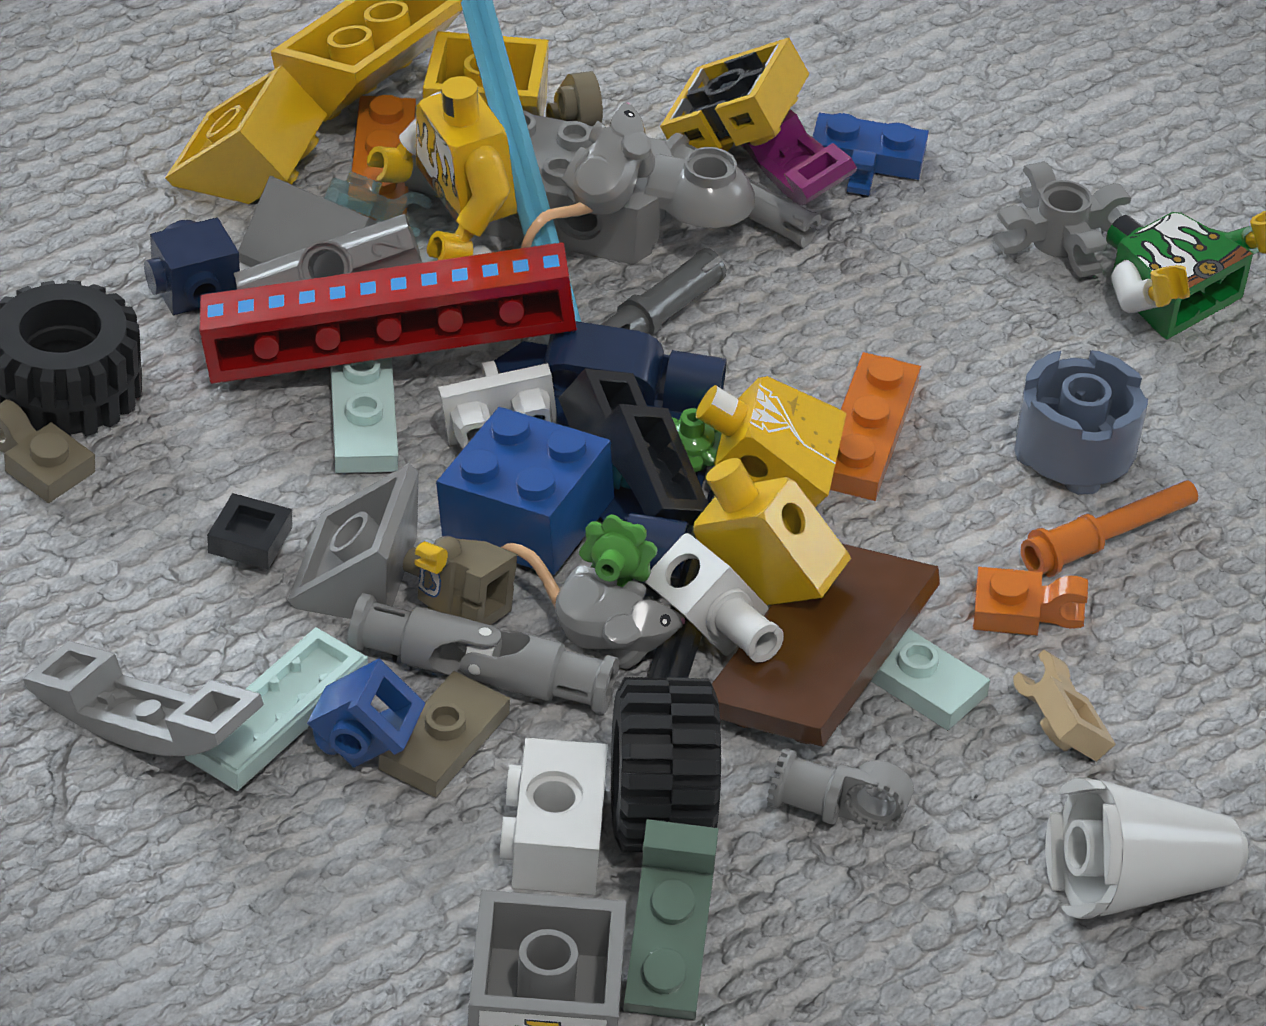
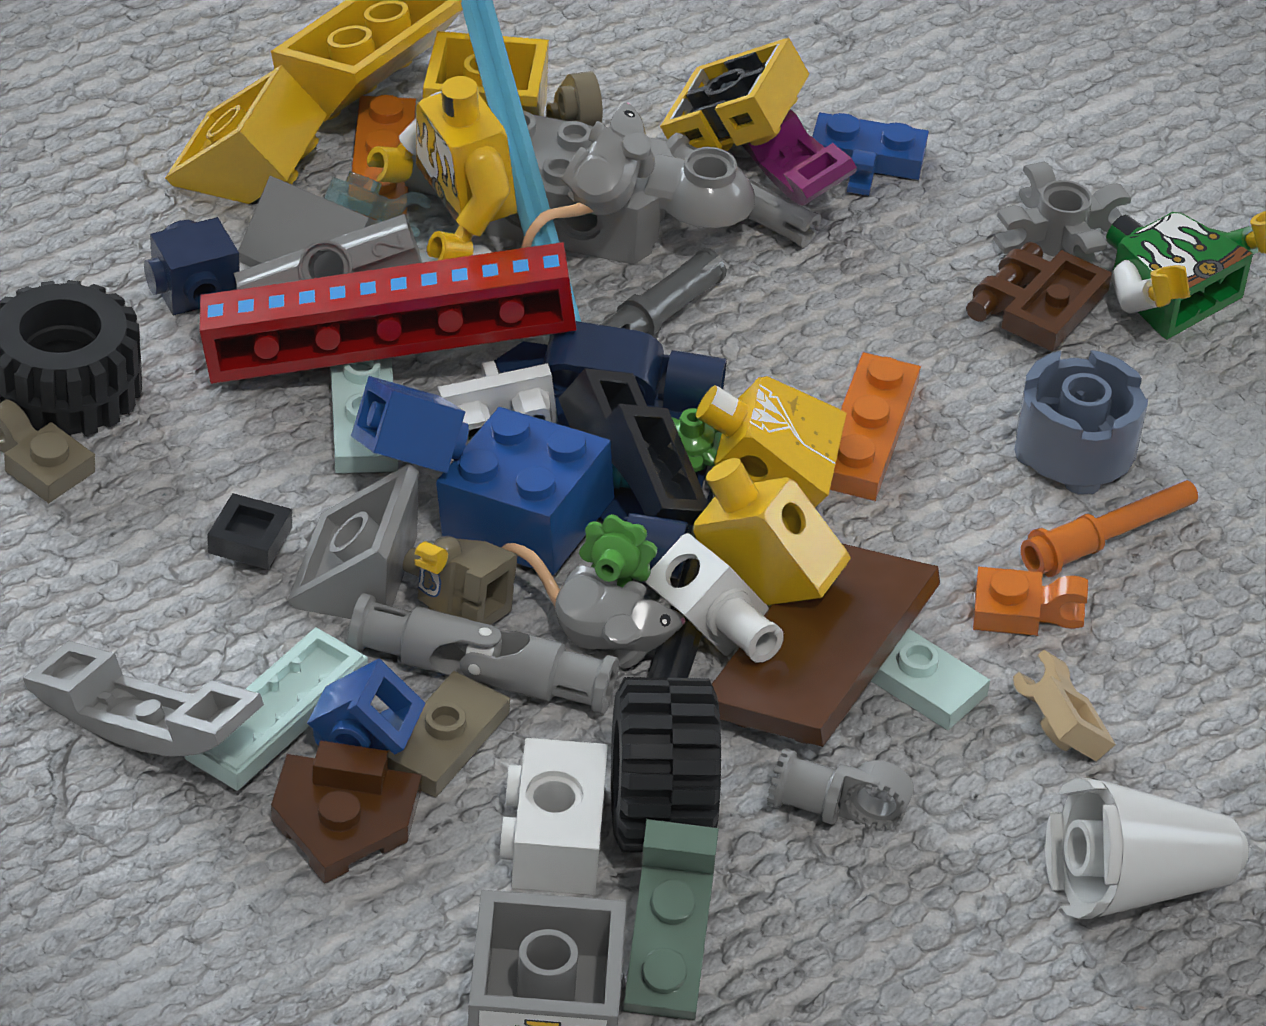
(344, 805): none -> reddish brown plate
(410, 425): none -> blue brick
(1051, 304): none -> reddish brown plate

